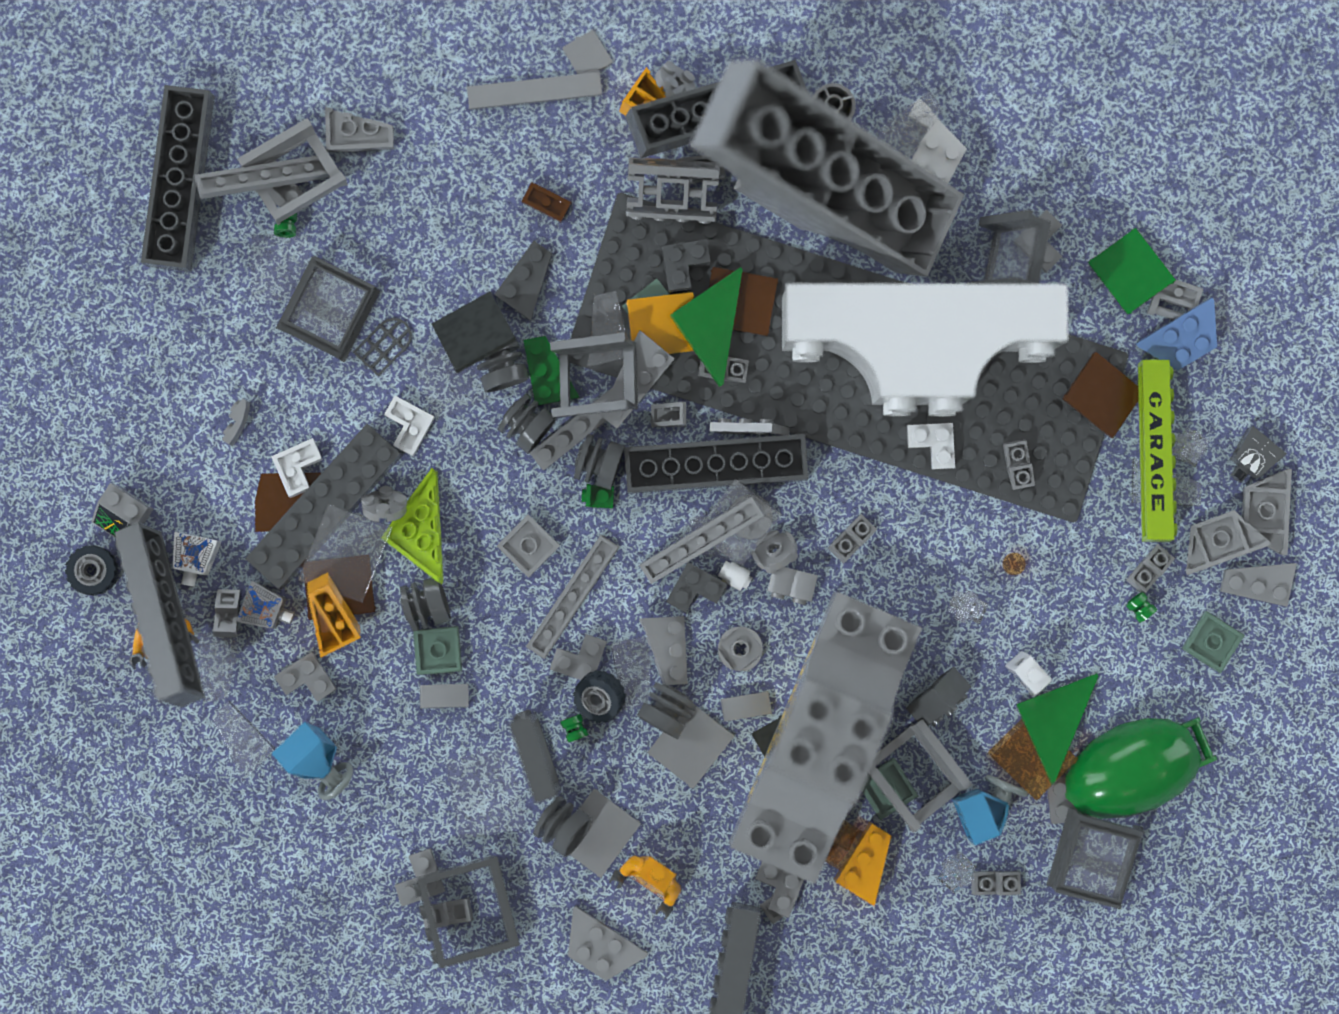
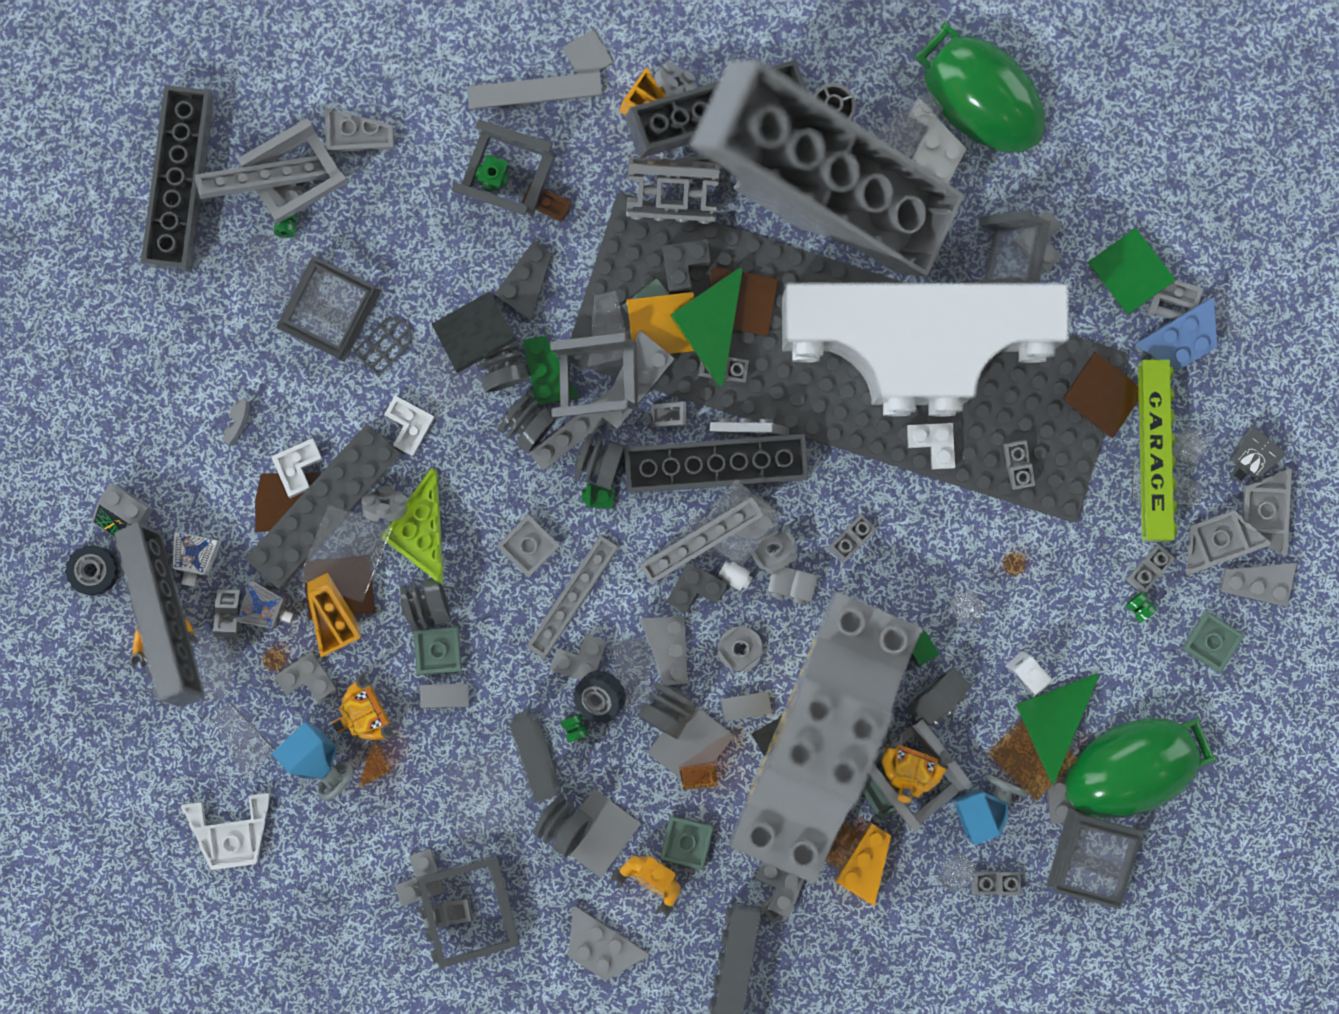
(230, 842): none -> white wing
(274, 659): none -> clear orange tile
(363, 712): none -> torso
(376, 765): none -> clear orange slope
(494, 167): none -> green brick
(514, 139): none -> dark grey piece
(686, 842): none -> sand green plate
(699, 776): none -> clear orange slope
(911, 770): none -> light orange torso
(924, 649): none -> green brick
(983, 92): none -> green windscreen

